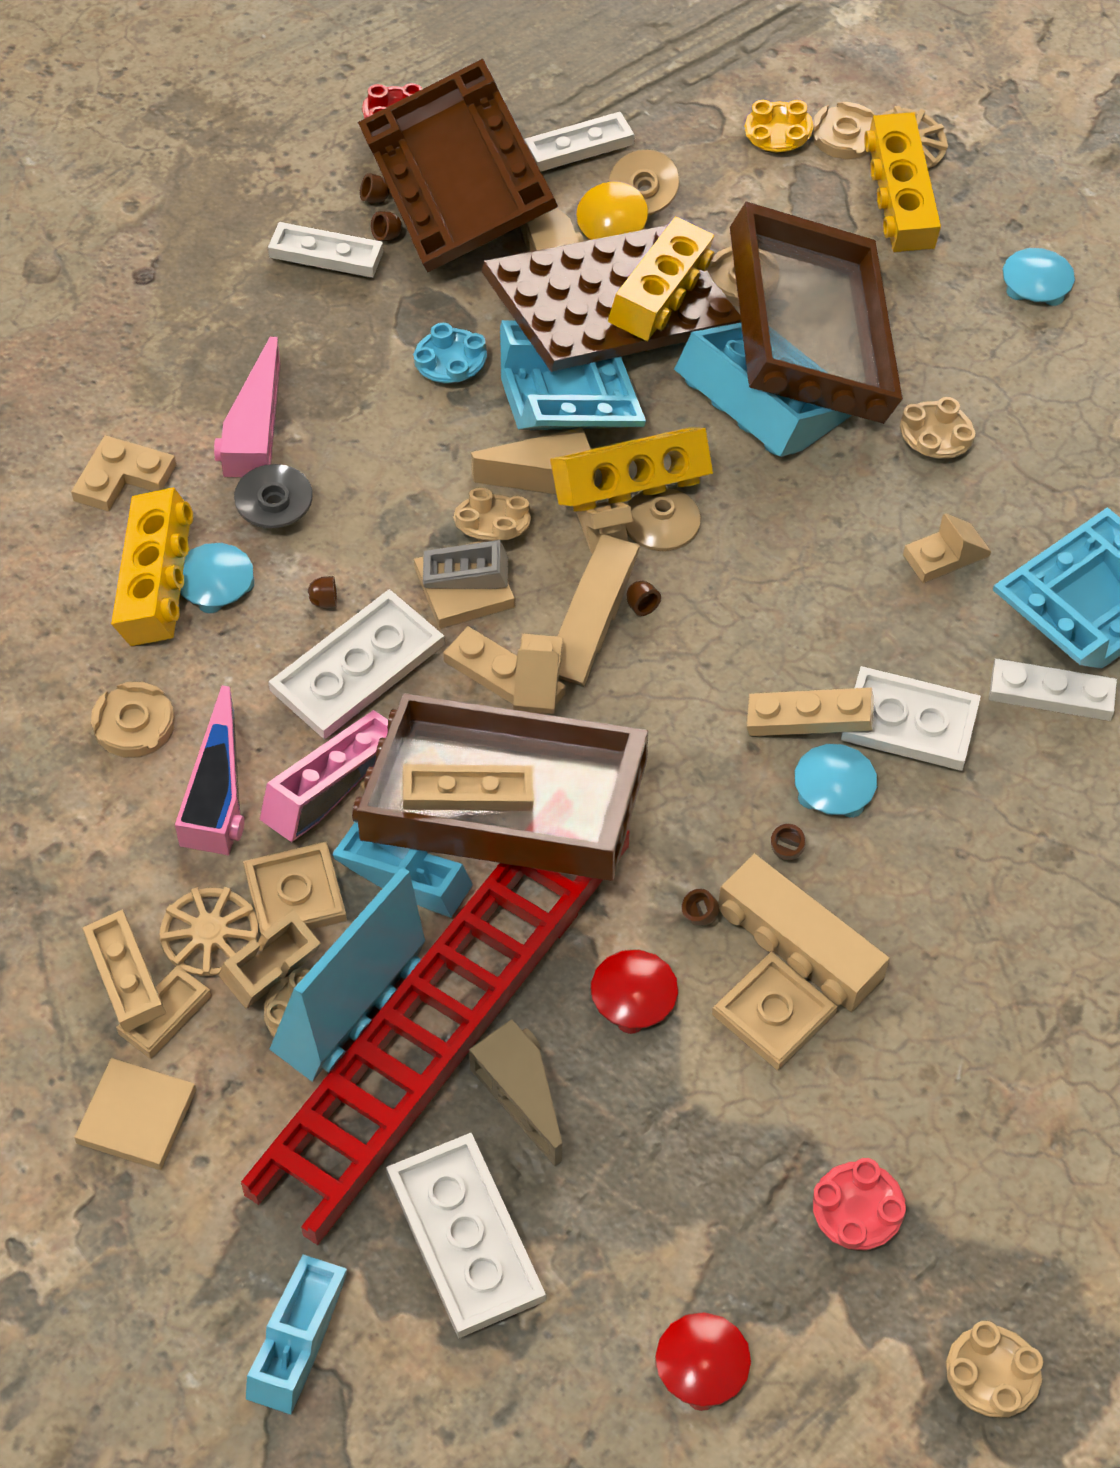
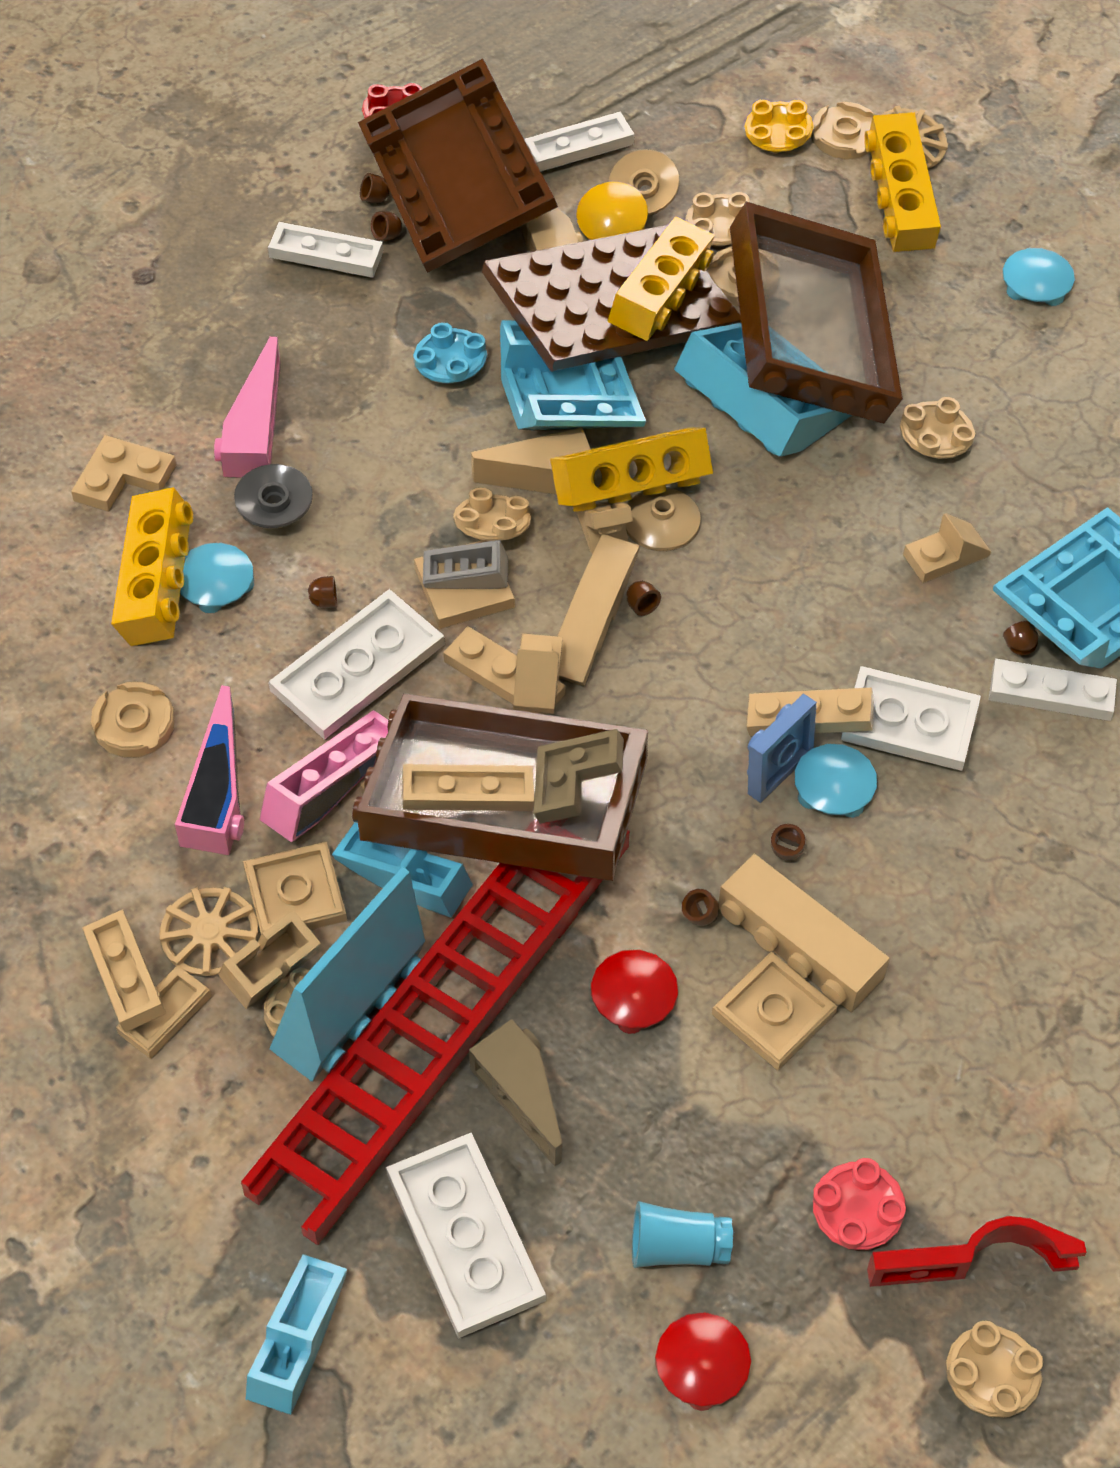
(135, 1114): tan tile -> none
(568, 763): none -> dark tan plate
(679, 1237): none -> medium azure plant
(716, 214): none -> tan dish
(779, 748): none -> medium blue plate
(953, 1261): none -> red piece
(1021, 638): none -> reddish brown hinge

